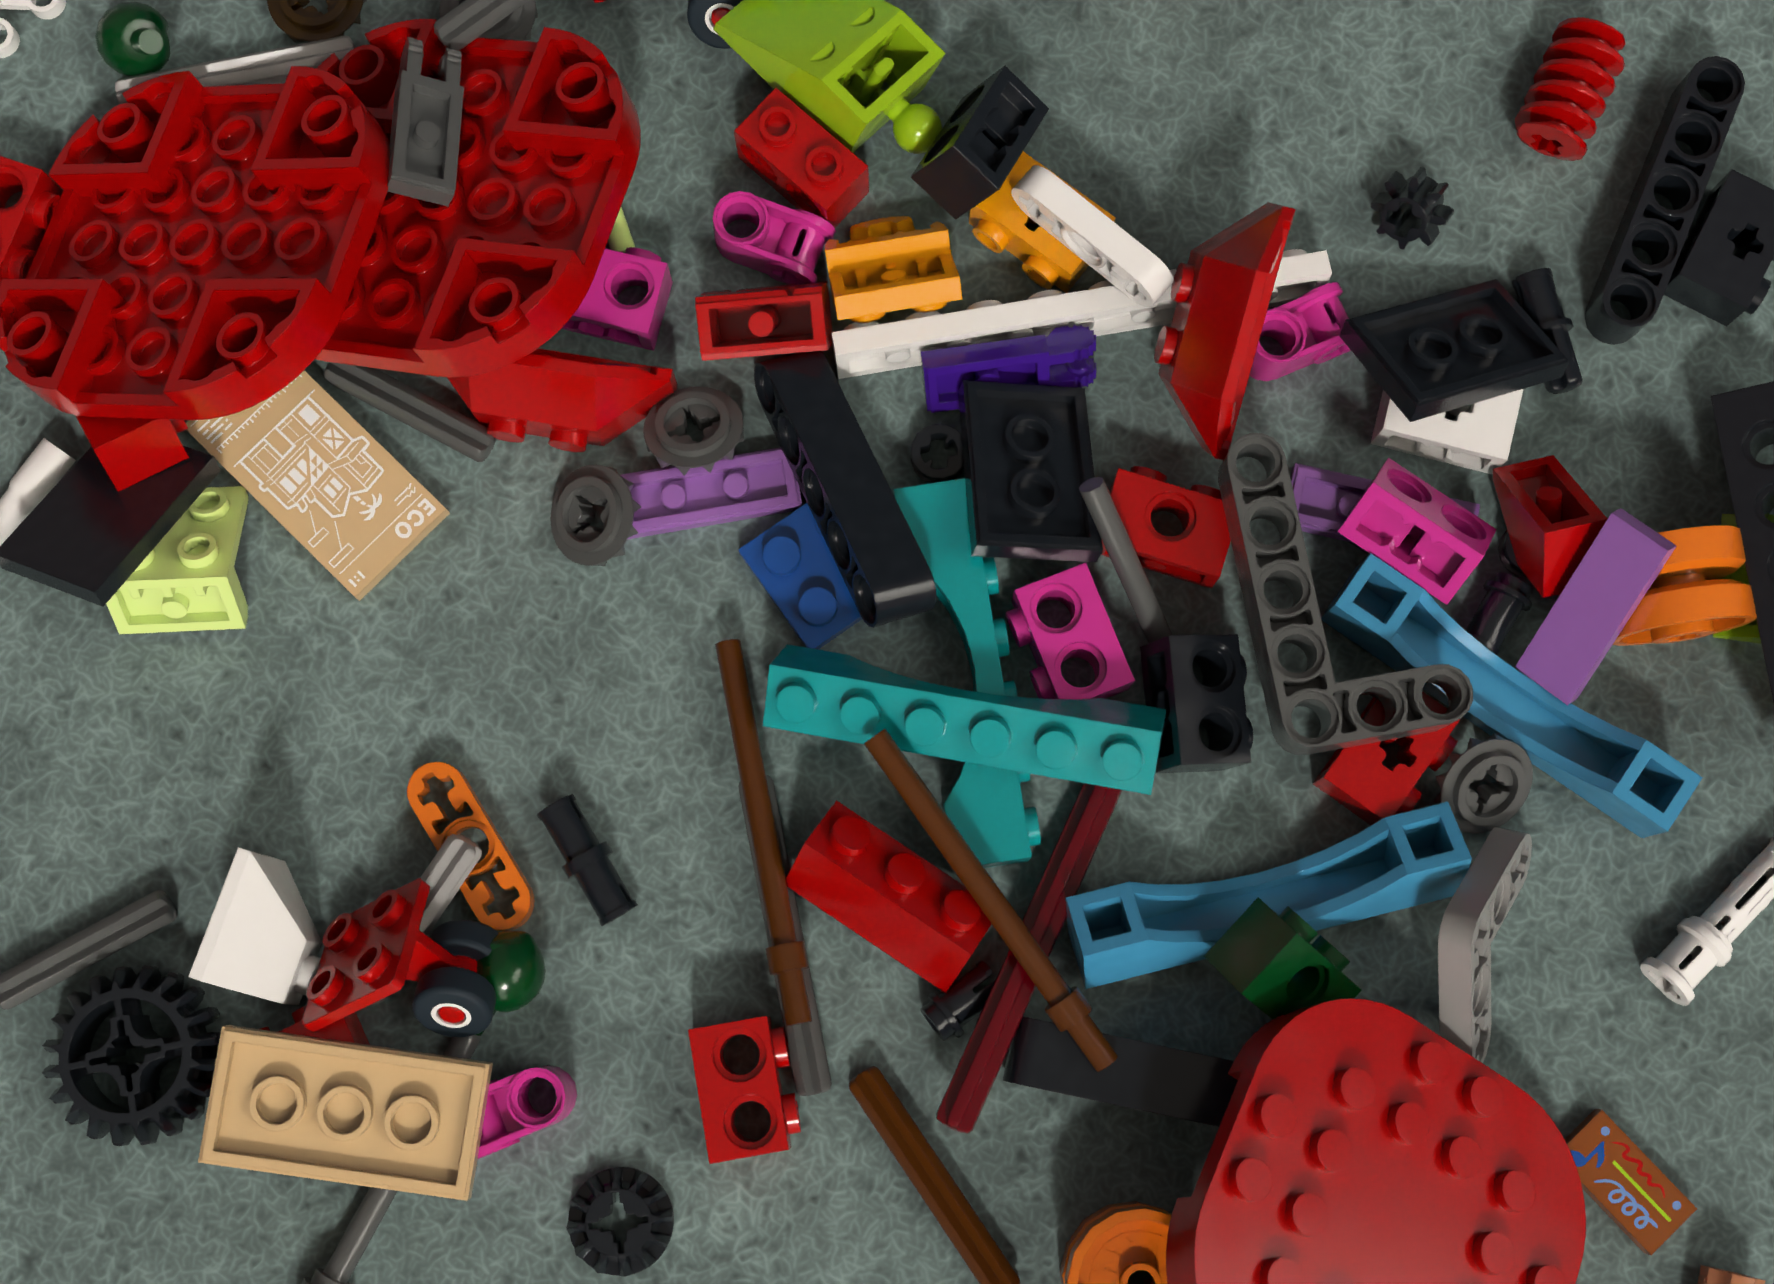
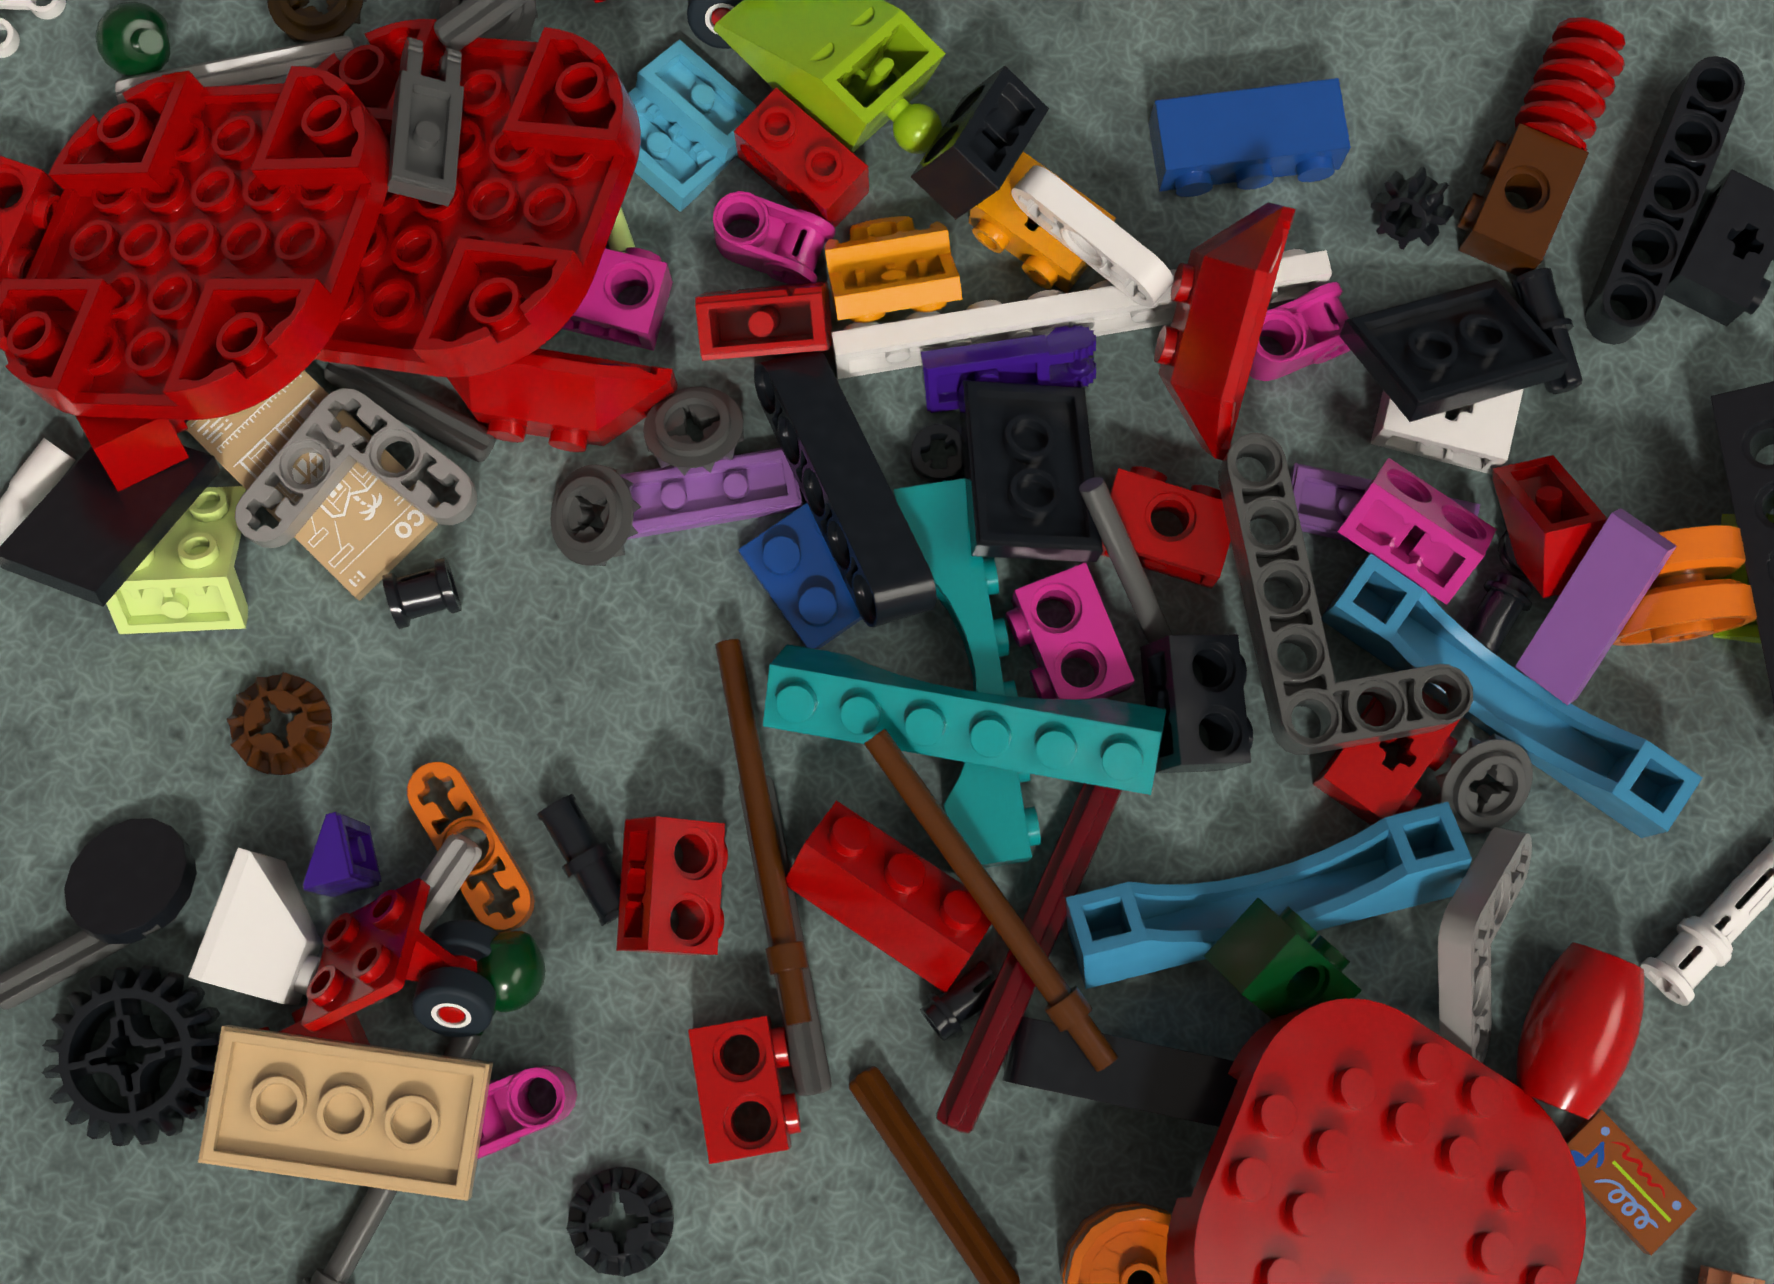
(130, 881): none -> black tile
(306, 733): none -> reddish brown gear
(340, 453): none -> light grey beam
(342, 858): none -> dark purple slope
(421, 593): none -> black bush
(656, 884): none -> red brick
(685, 123): none -> medium azure slope
(1249, 136): none -> blue brick
(1540, 172): none -> reddish brown brick
(1580, 1030): none -> red piece

